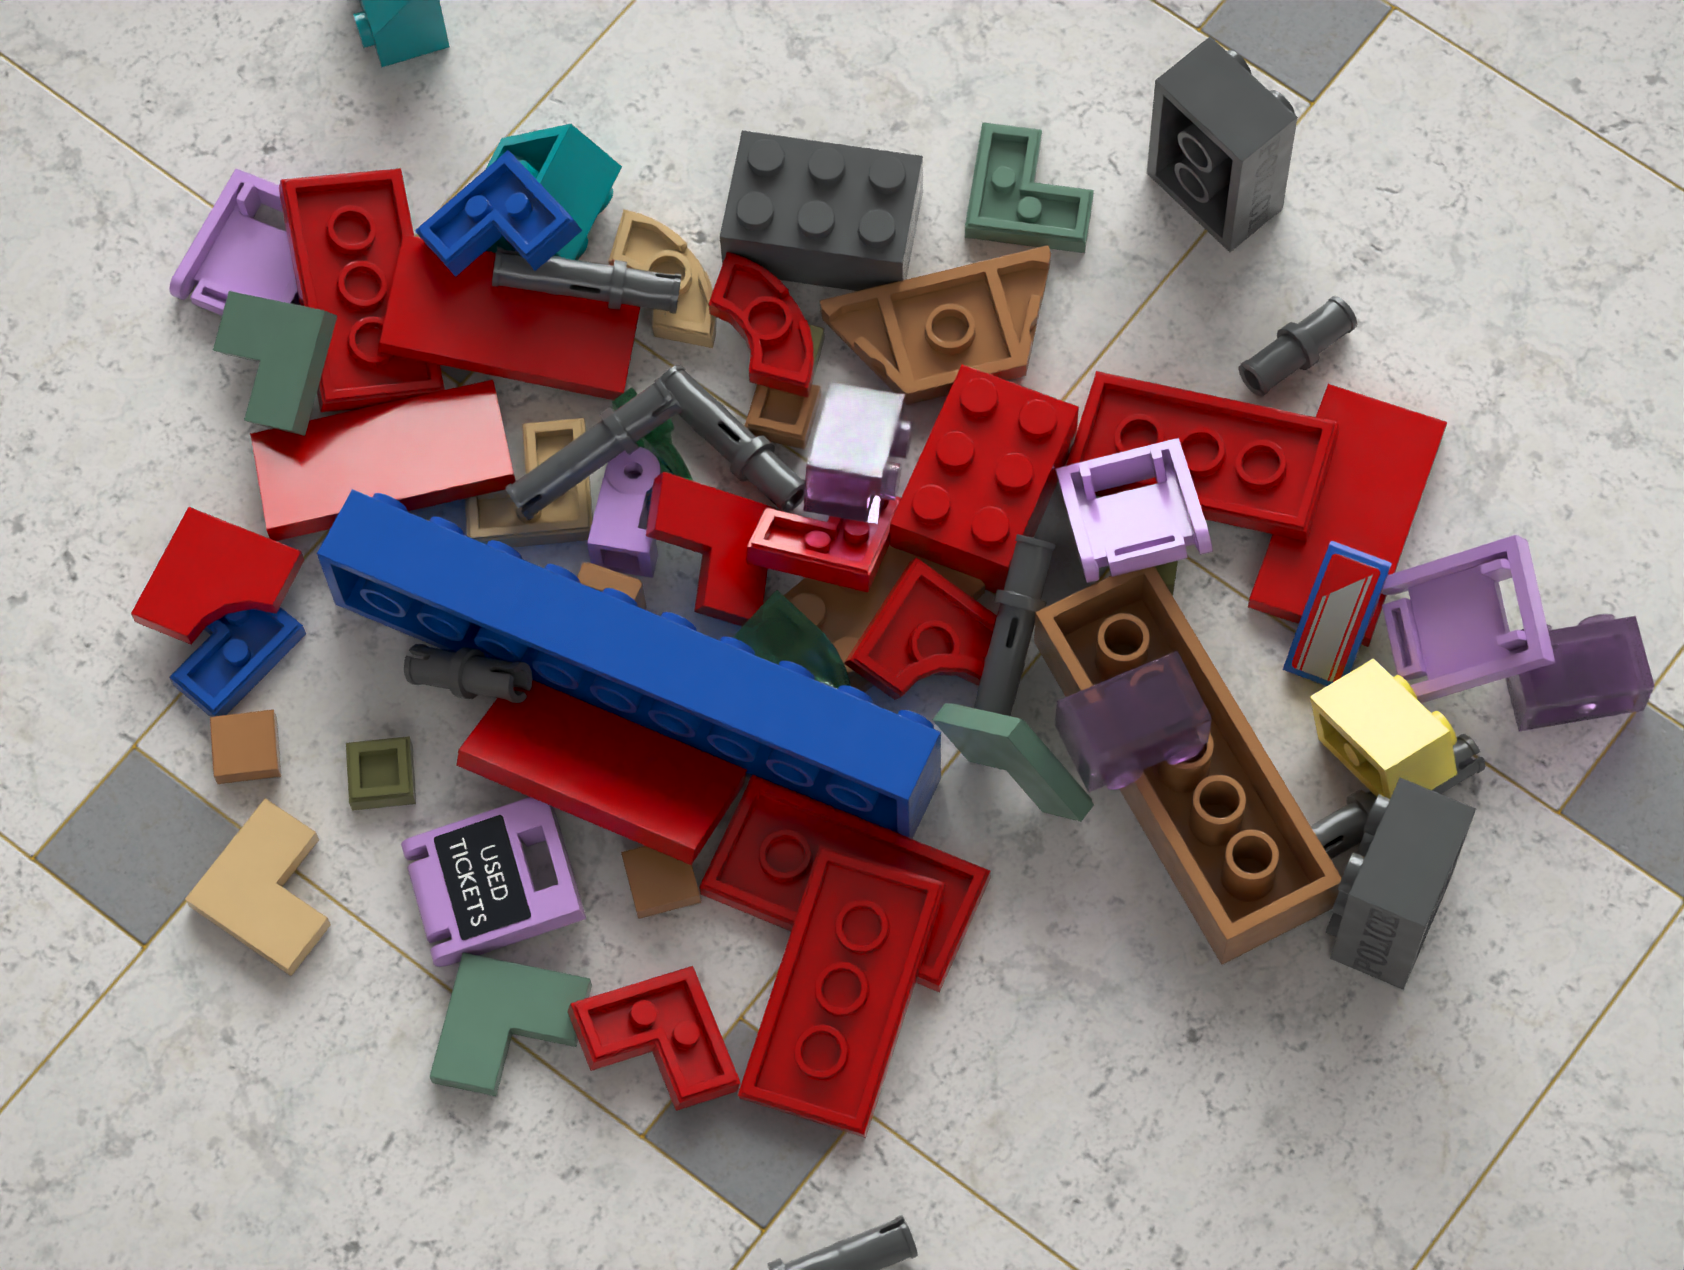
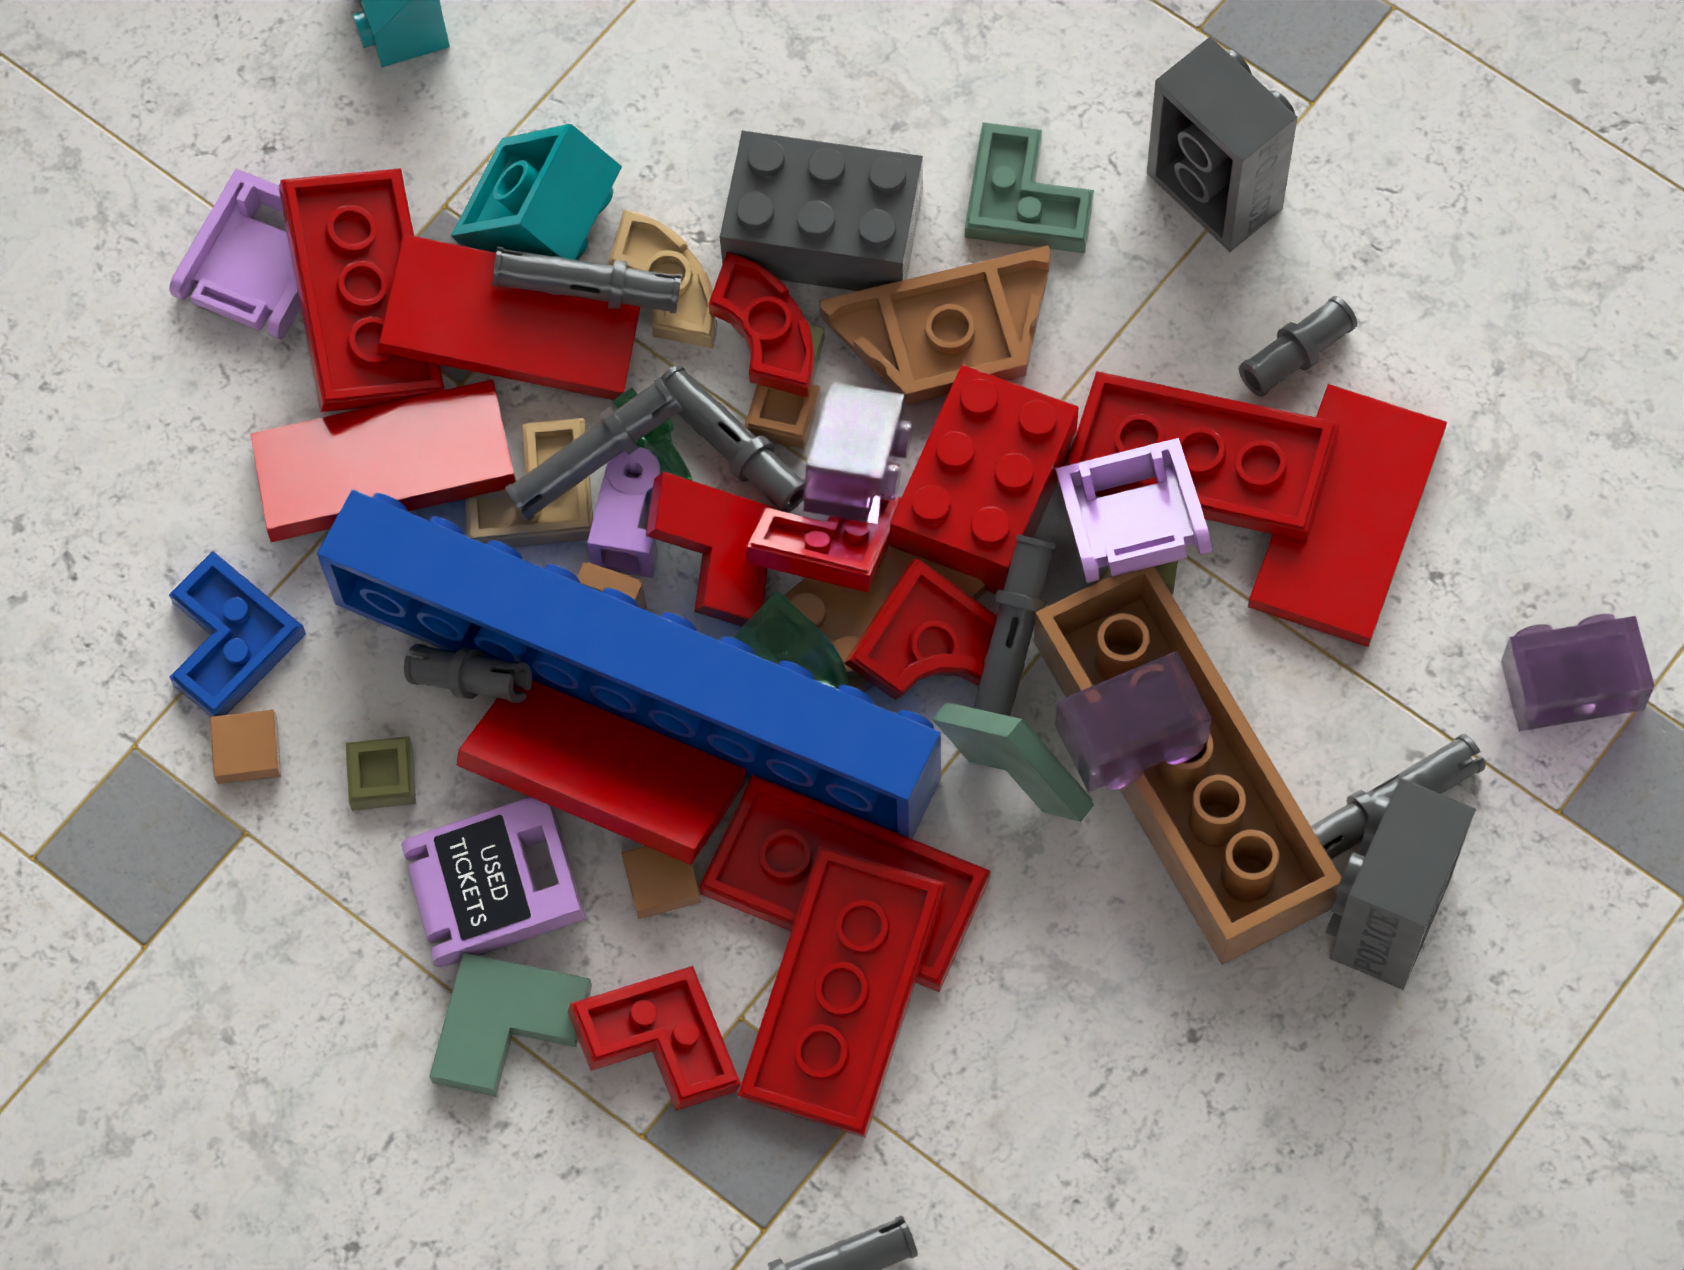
(214, 572): red tile -> none
(247, 893): tan tile -> none
(291, 351): sand green tile -> none
(498, 204): blue tile -> none
(1337, 614): slope -> none
(1383, 731): light yellow brick -> none
(1458, 622): lavender container -> none

